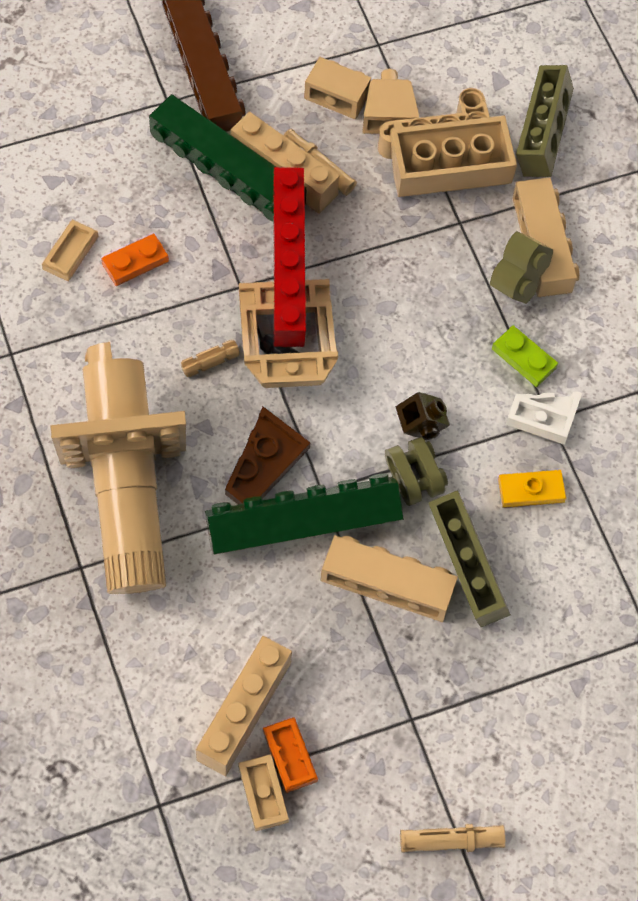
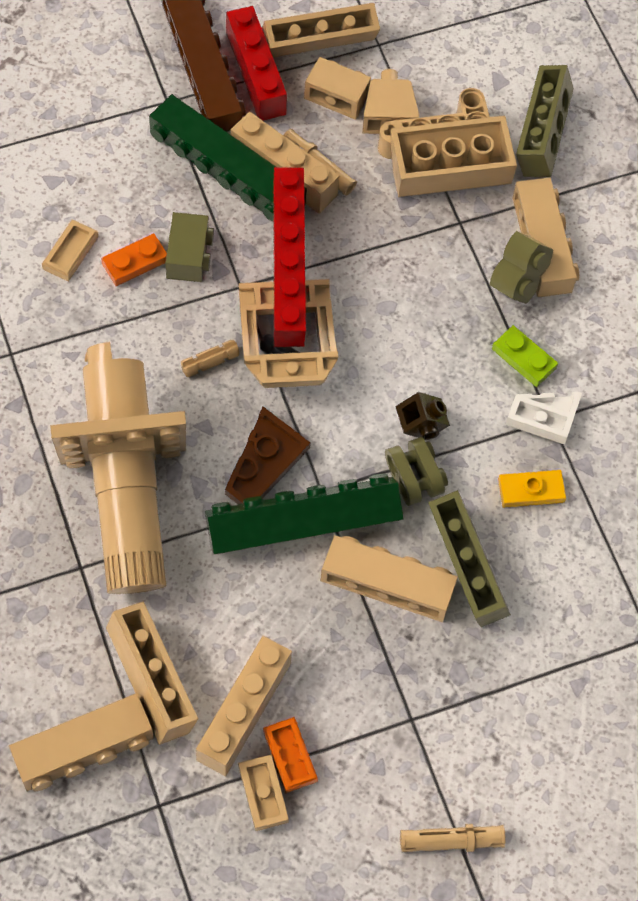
(82, 742): none -> tan brick
(151, 672): none -> tan brick
(188, 246): none -> olive brick
(256, 63): none -> red brick
(321, 29): none -> tan brick

